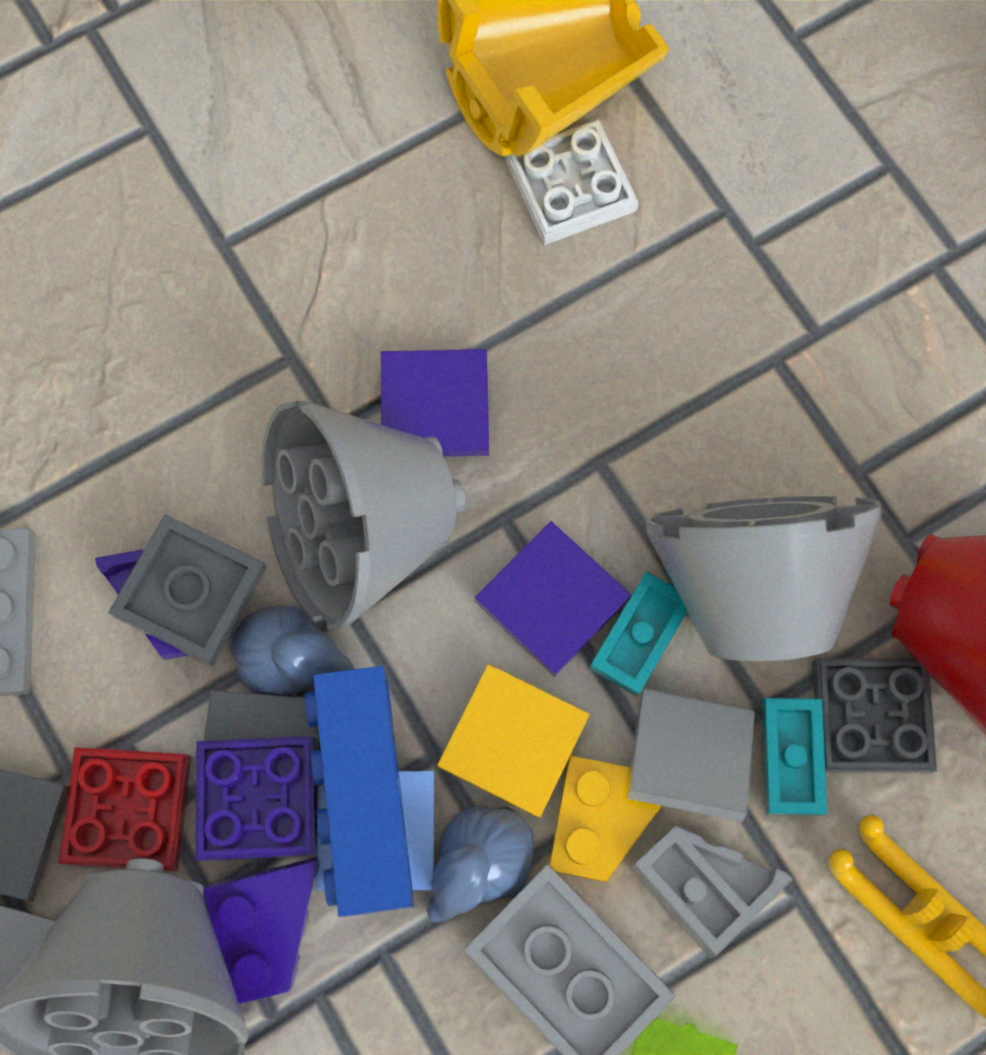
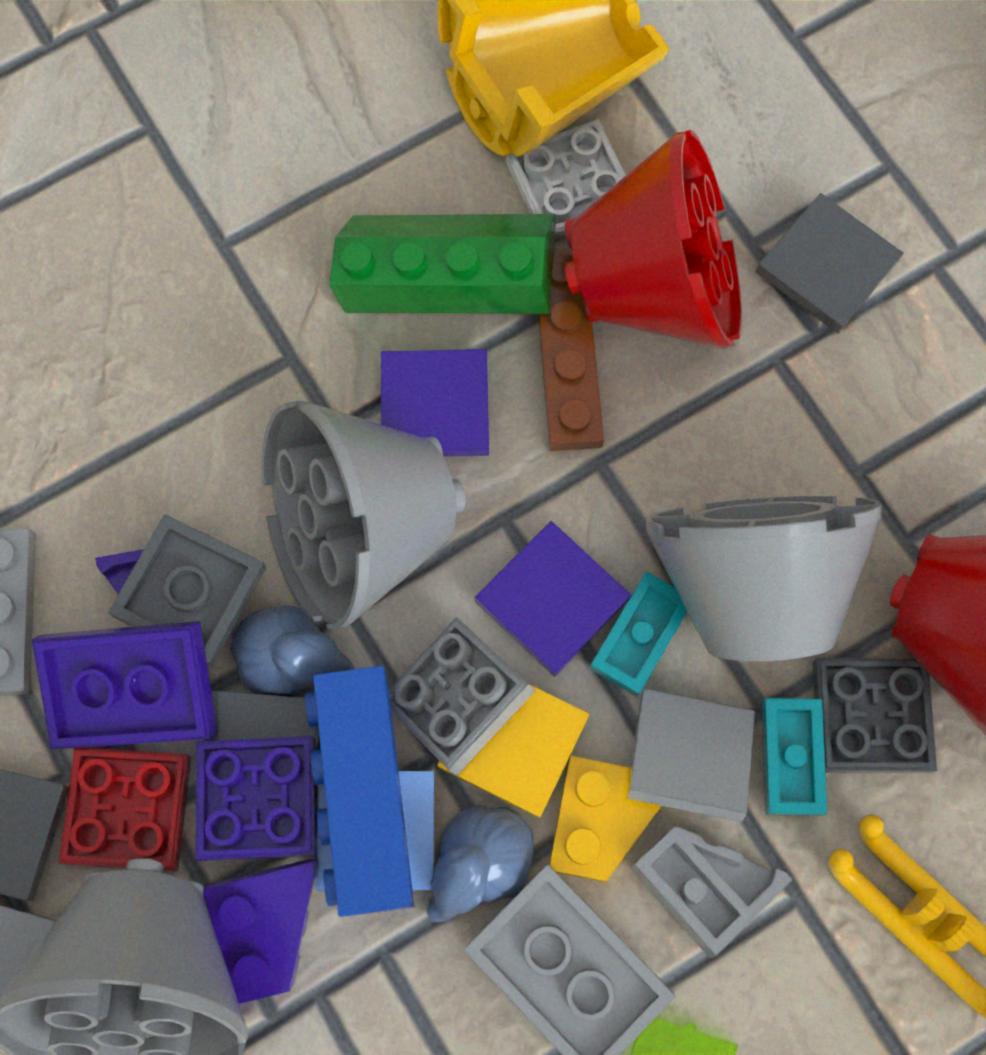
(125, 685): none -> dark purple tile
(445, 264): none -> green slope
(457, 696): none -> light grey tile
(569, 366): none -> dark orange plate
(655, 250): none -> red cone
(829, 262): none -> dark grey tile

